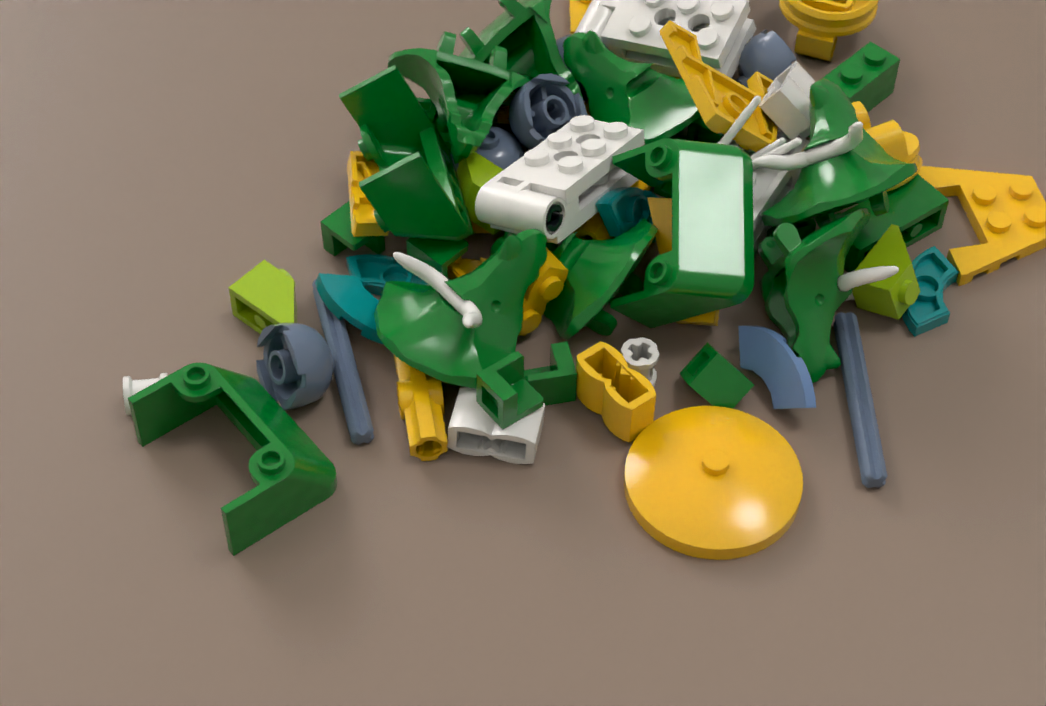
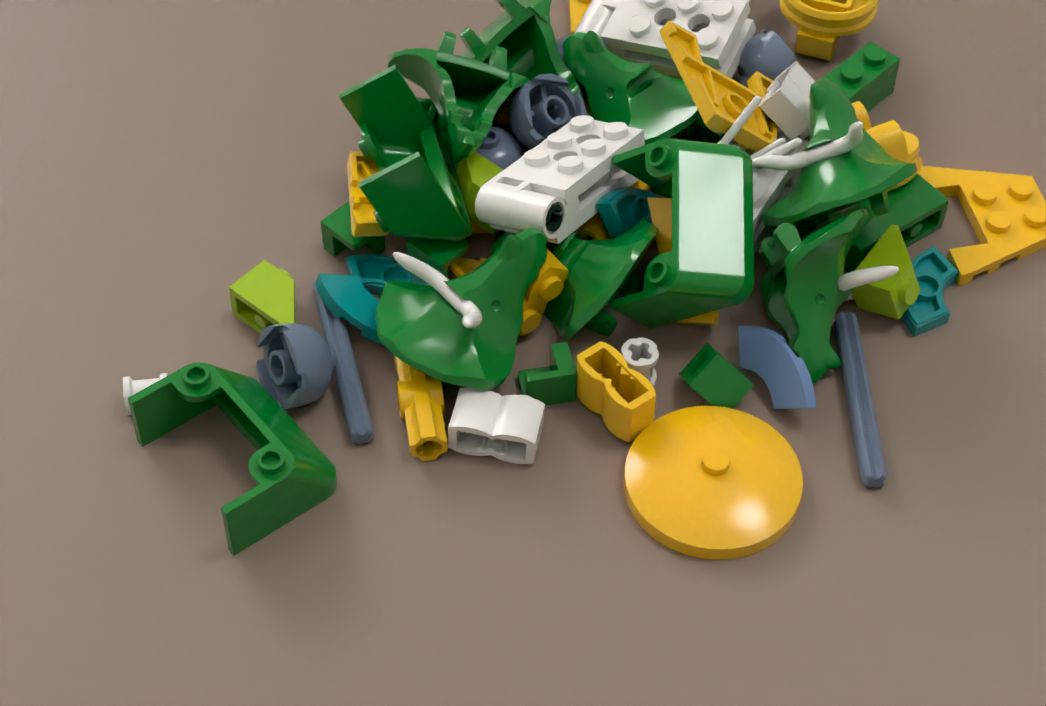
(505, 392): green panel -> none

